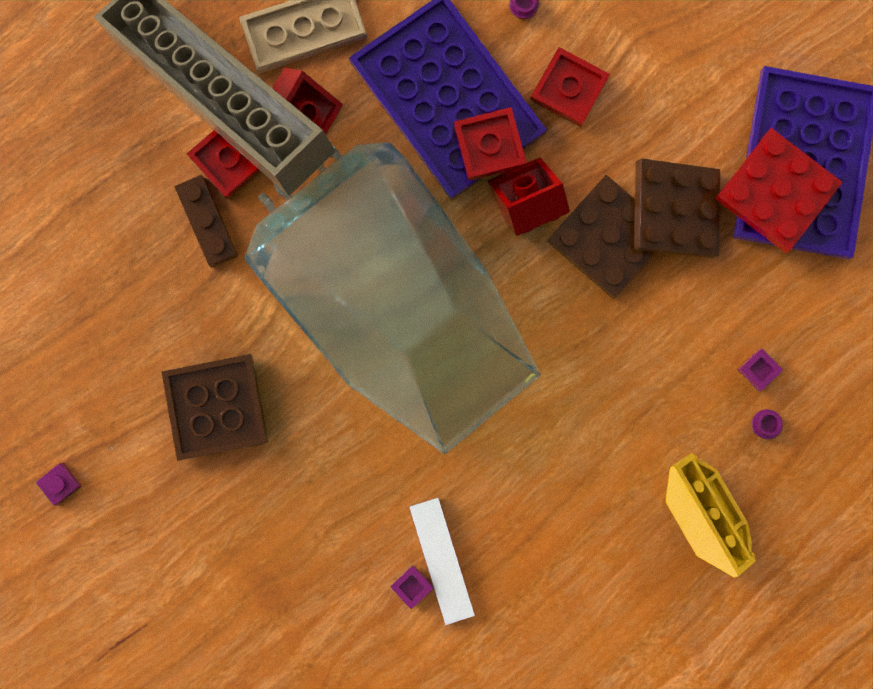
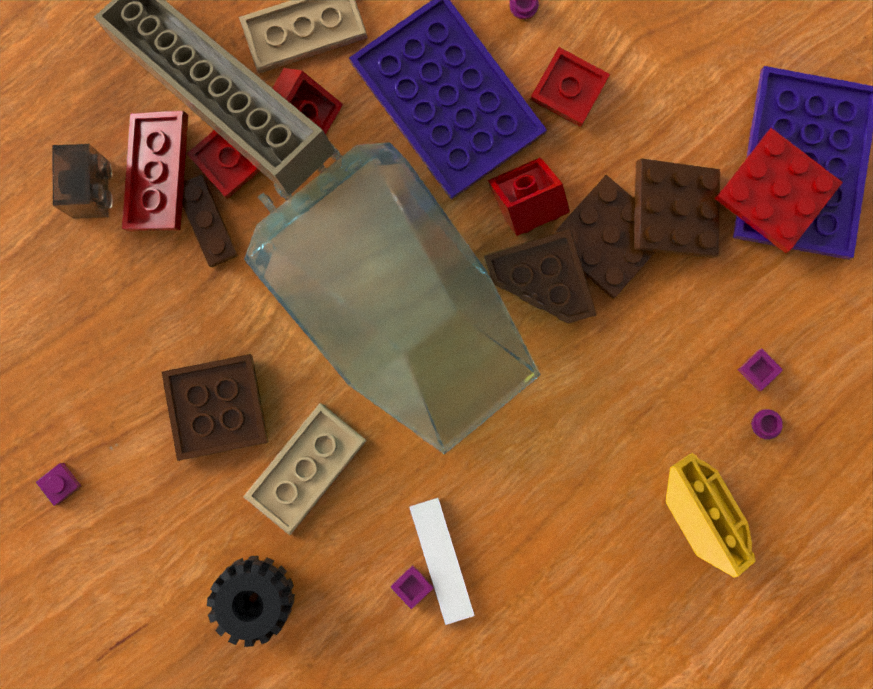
(81, 181): none -> clear smoke brick
(155, 171): none -> red plate
(241, 616): none -> black wheel
(305, 469): none -> tan tile
(490, 144): red plate -> none
(545, 275): none -> reddish brown plate

